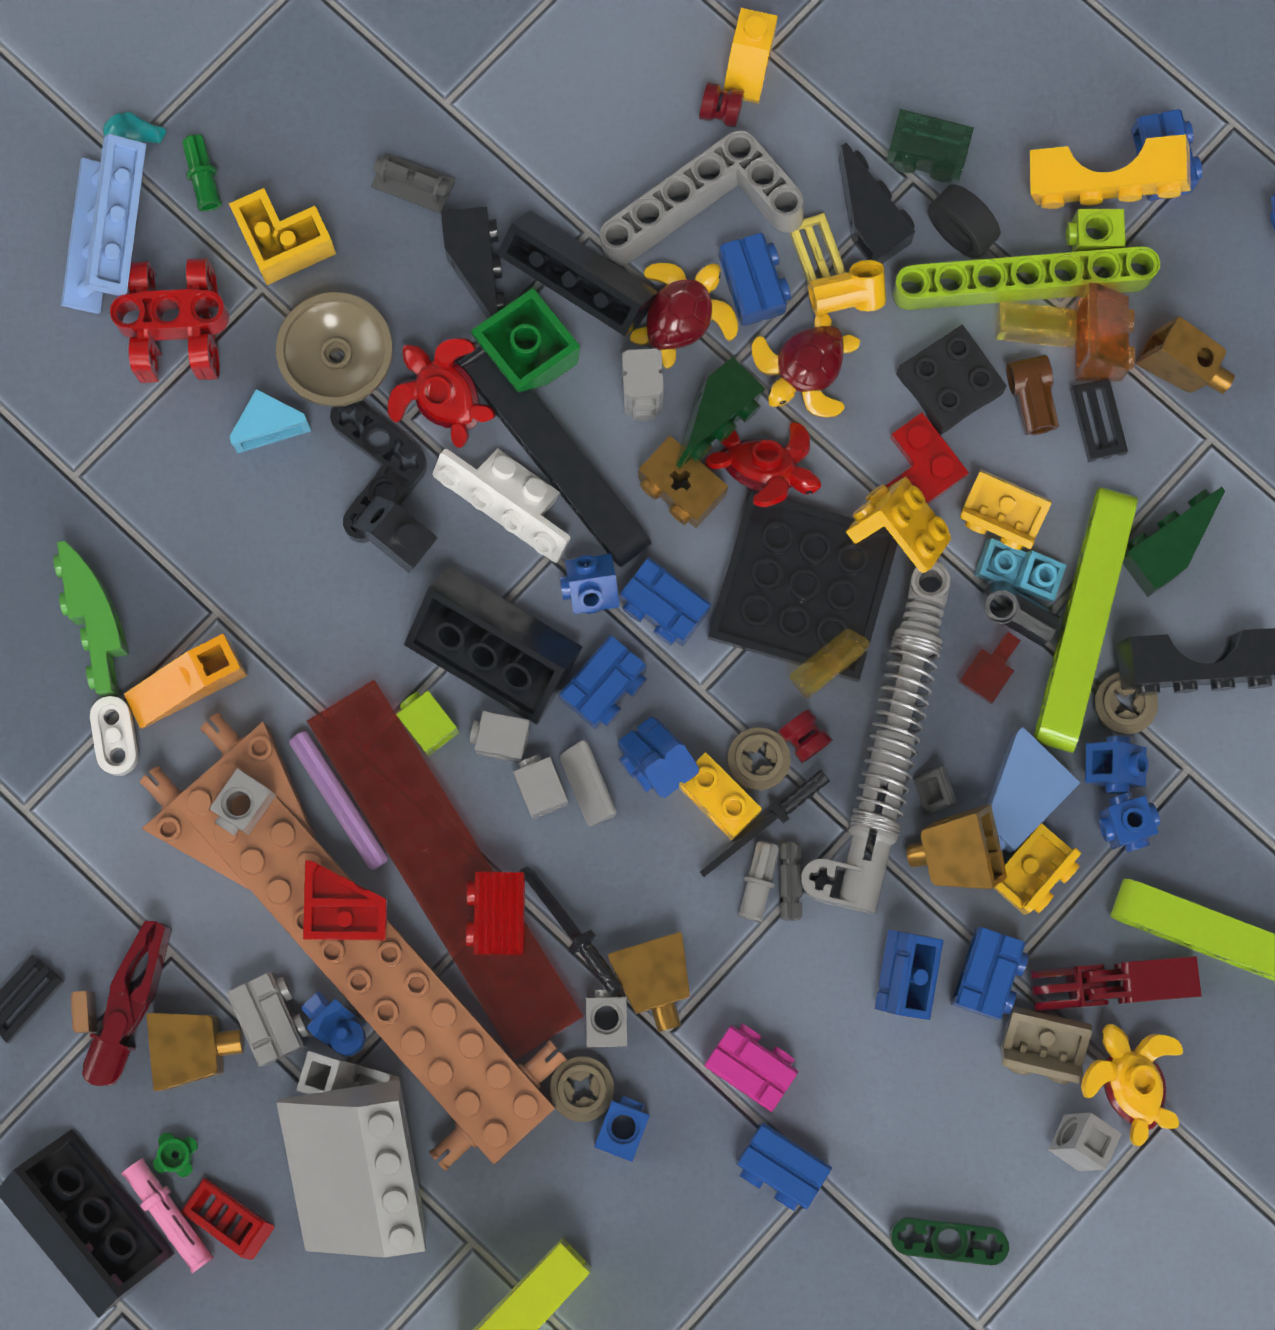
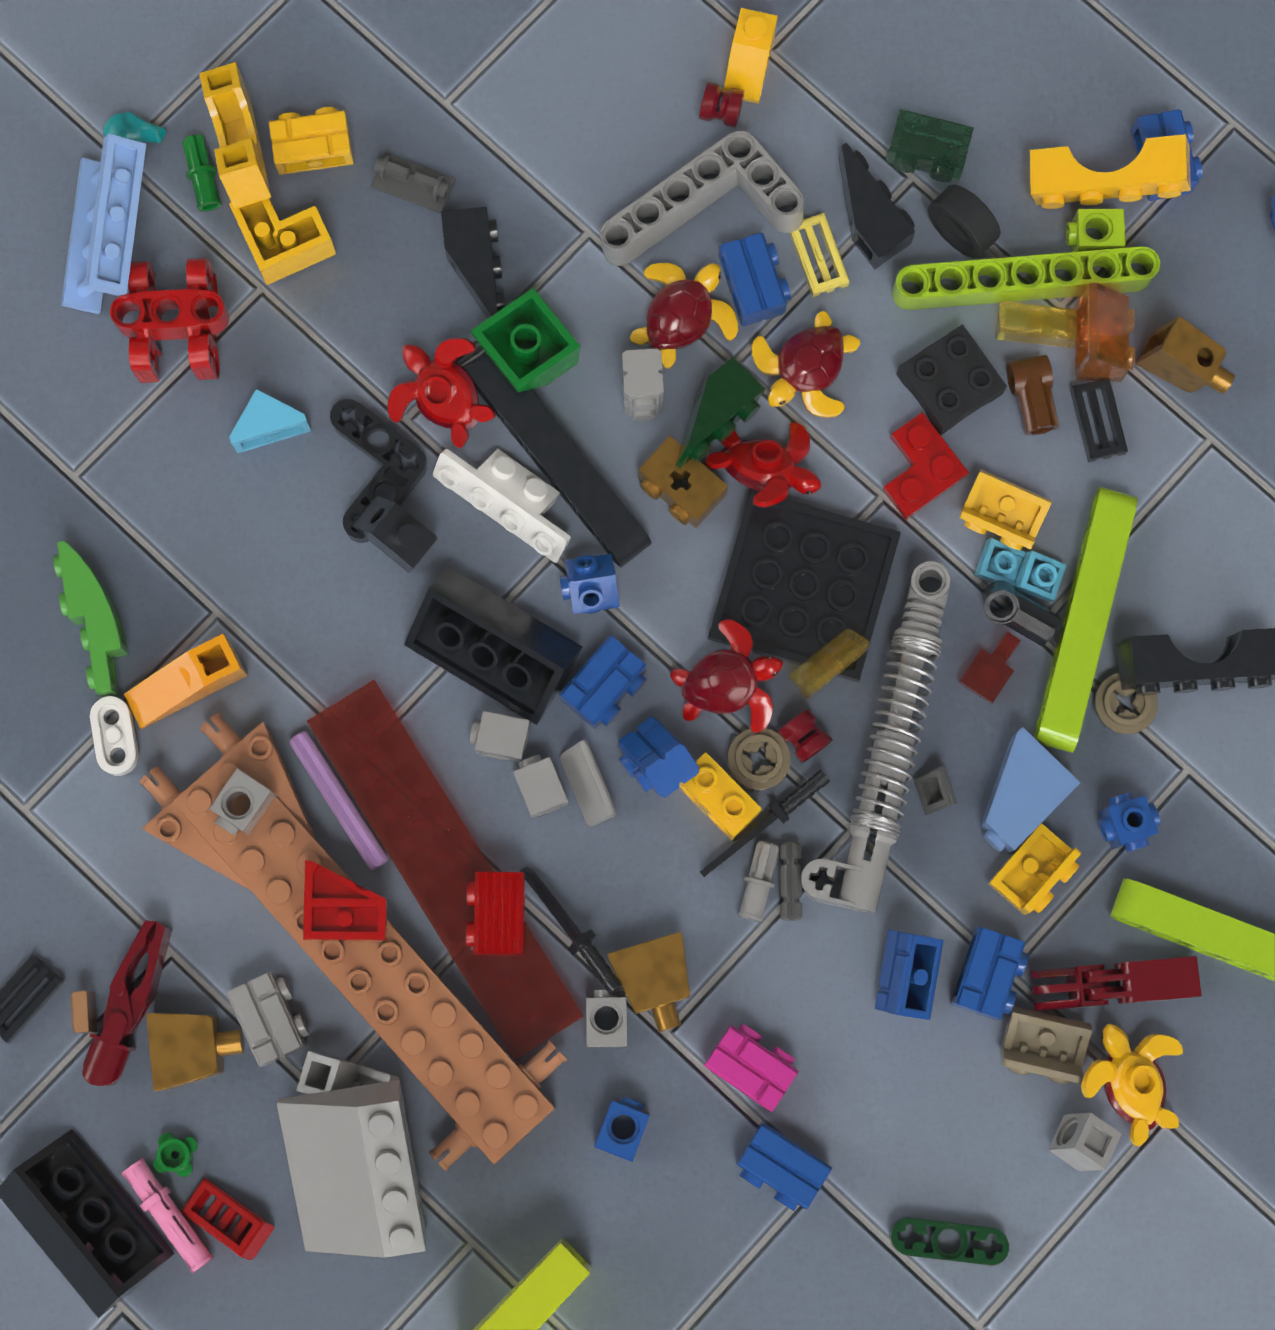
(239, 150): none -> yellow arch
(311, 141): none -> yellow brick
(328, 326): dark tan dish -> none
(335, 1025): blue hips -> none
(427, 722): lime brick -> none
(562, 1091): dark tan gear -> none
(576, 273): black brick -> none
(664, 603): blue brick -> none
(729, 680): none -> animal
(859, 289): yellow piece -> none
(906, 518): yellow bracket -> none
(961, 850): pearl gold torso -> none
(1116, 765): blue brick -> none
(1169, 551): dark green slope -> none

